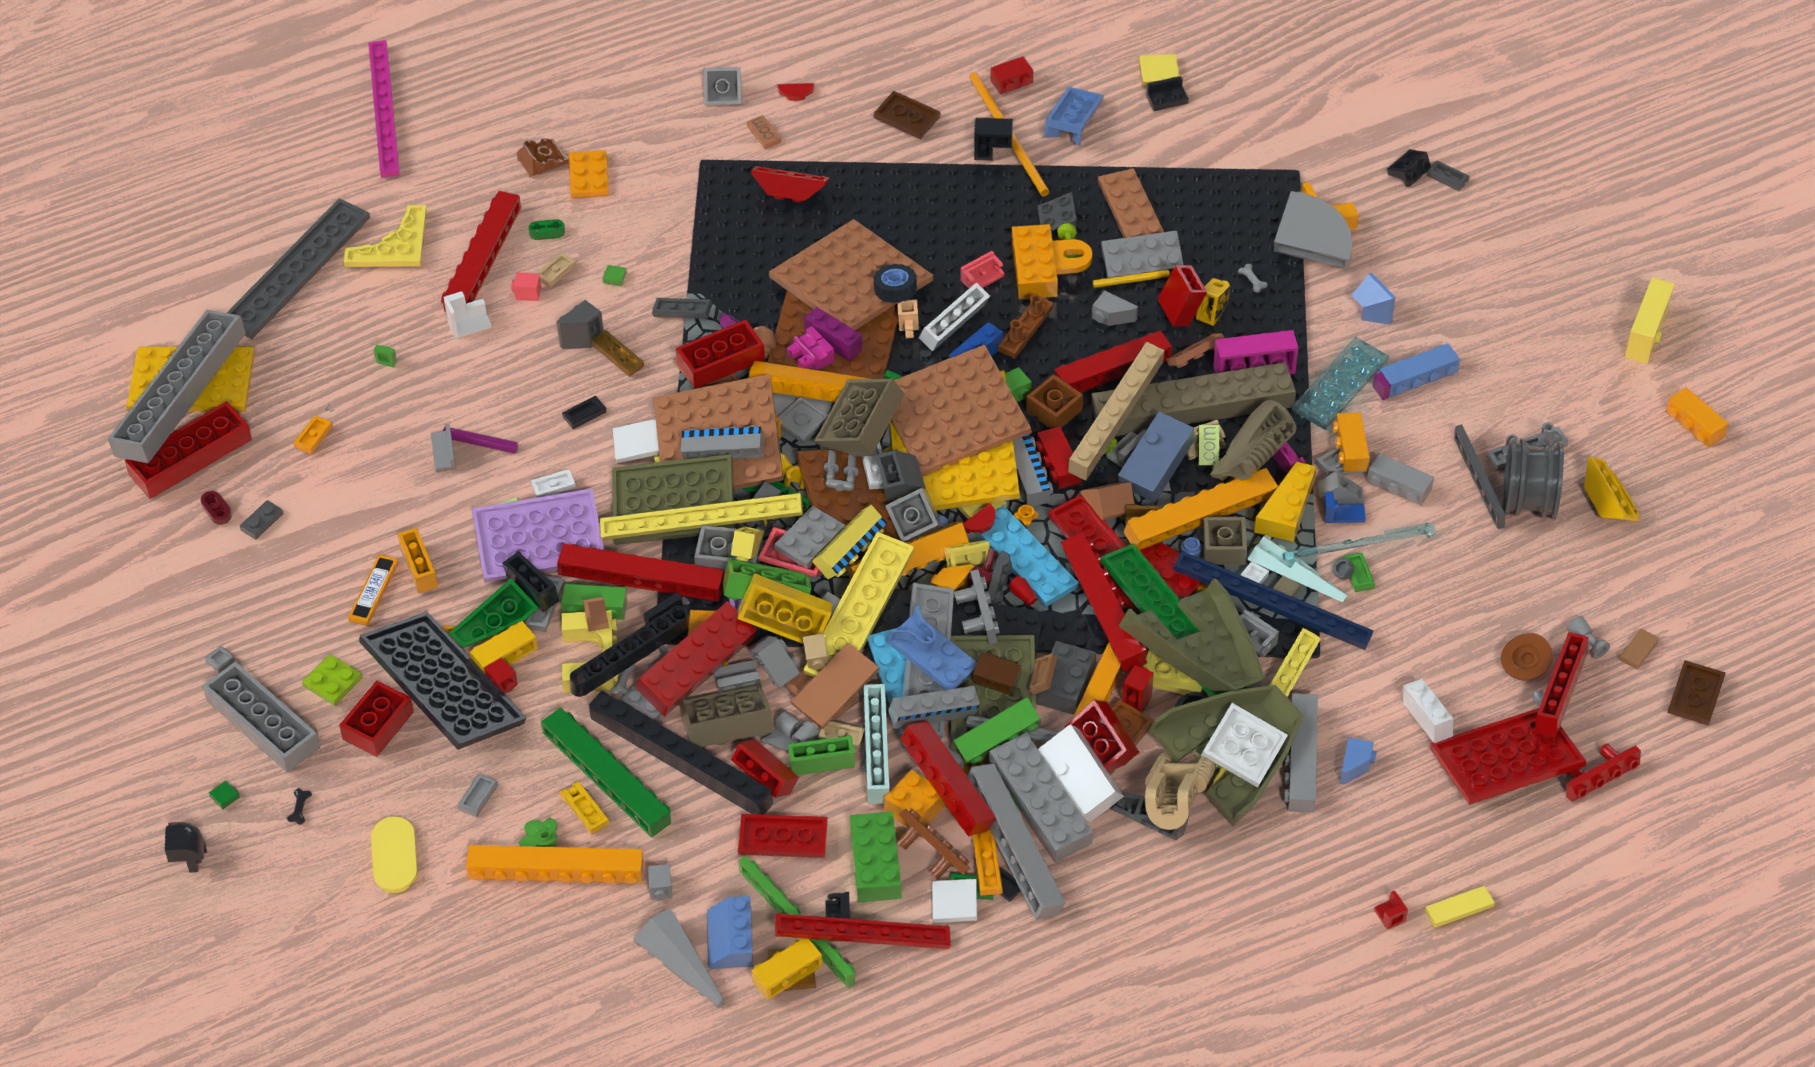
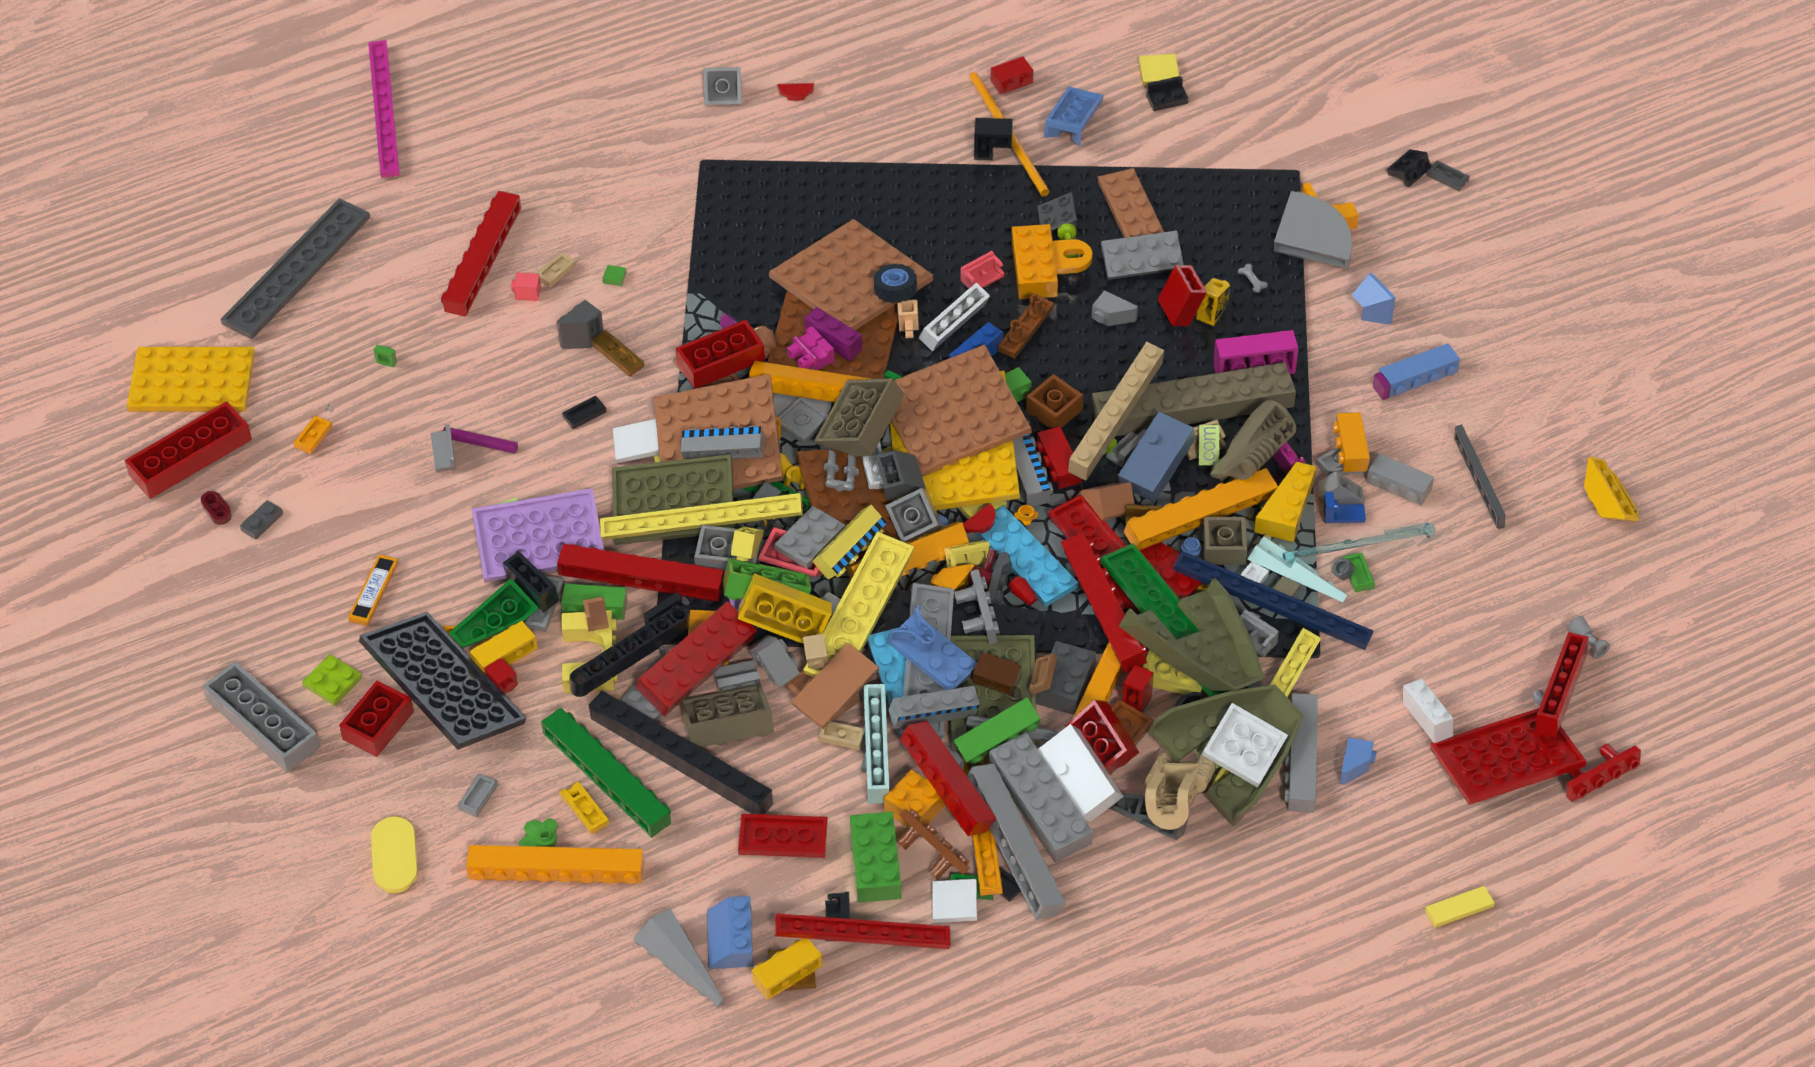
(176, 386): light grey brick -> none
(184, 843): black brick -> none
(220, 659): light grey tile -> none
(224, 795): green tile -> none
(301, 797): black piece -> none
(397, 248): light yellow plate -> none
(417, 560): light orange brick -> none
(464, 317): white panel -> none
(541, 156): dark orange slope -> none
(546, 229): green beam -> none
(553, 484): white plate -> none
(588, 174): light orange plate -> none
(621, 688): light grey piece -> none
(660, 882): light grey brick -> none
(682, 308): dark grey tile -> none
(763, 131): nougat tile -> none
(765, 768): red brick -> none
(779, 902): bright green plate -> none
(788, 184): red wedge -> none
(790, 731): light grey panel -> none
(821, 755): bright green brick -> none
(907, 114): reddish brown plate -> none
(1109, 364): red brick -> none
(1131, 278): yellow bar -> none
(1194, 351): nougat plate -> none
(1340, 383): clear light blue plate -> none
(1393, 911): red panel -> none
(1526, 656): dark orange hat -> none
(1533, 478): dark grey wheel -> none
(1549, 433): light grey plate -> none
(1639, 648): medium nougat tile -> none
(1649, 320): light yellow brick -> none
(1696, 692): reddish brown plate -> none
(1697, 417): light orange brick -> none

